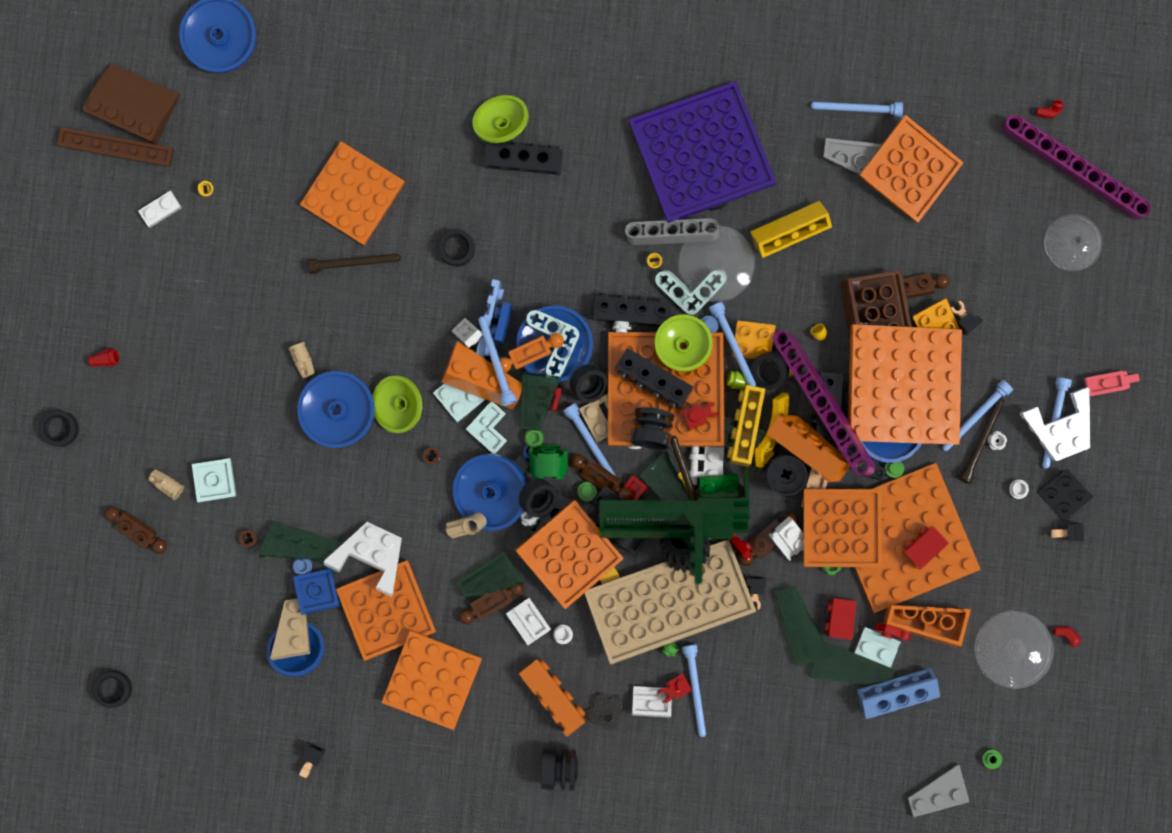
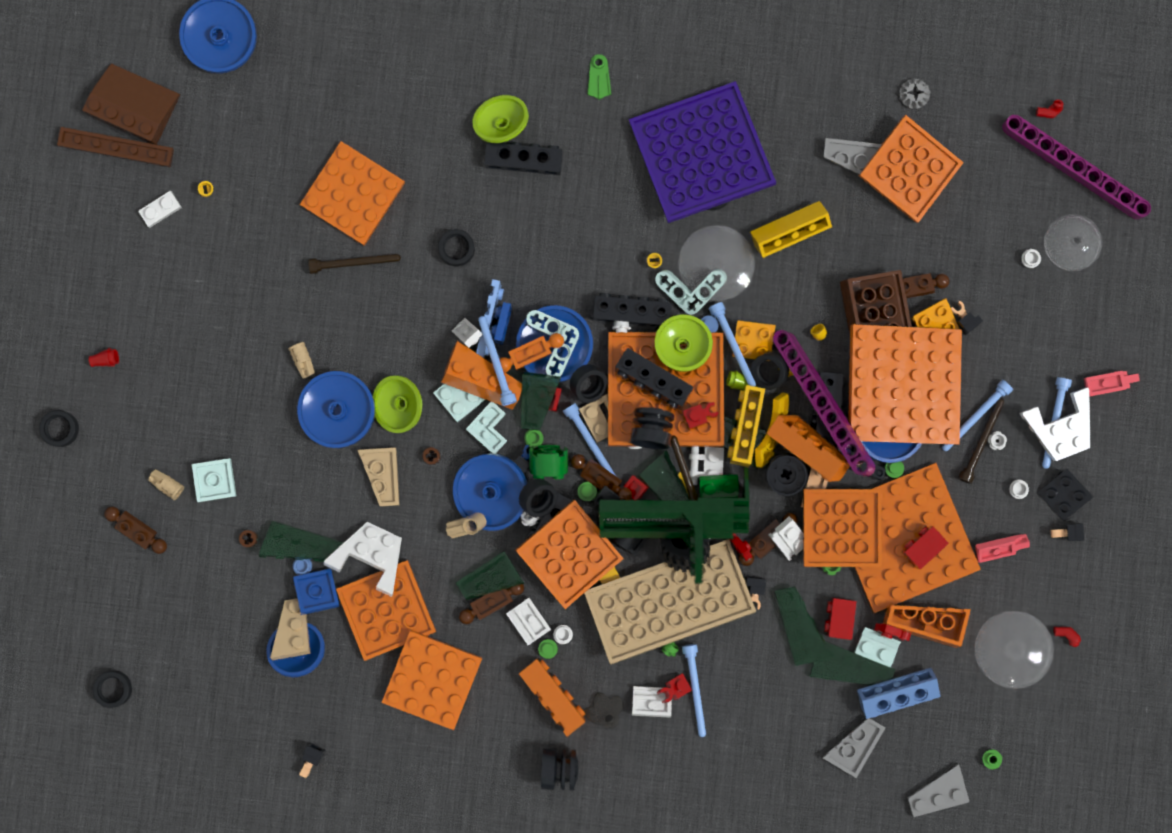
(382, 473): none -> tan wing
(547, 648): none -> bright green plate
(599, 78): none -> bright green piece
(680, 236): light grey beam -> none
(856, 747): none -> light grey wing
(894, 109): light blue piece -> none
(908, 99): none -> light grey gear
(1001, 547): none -> coral hinge
(1031, 258): none -> white plate

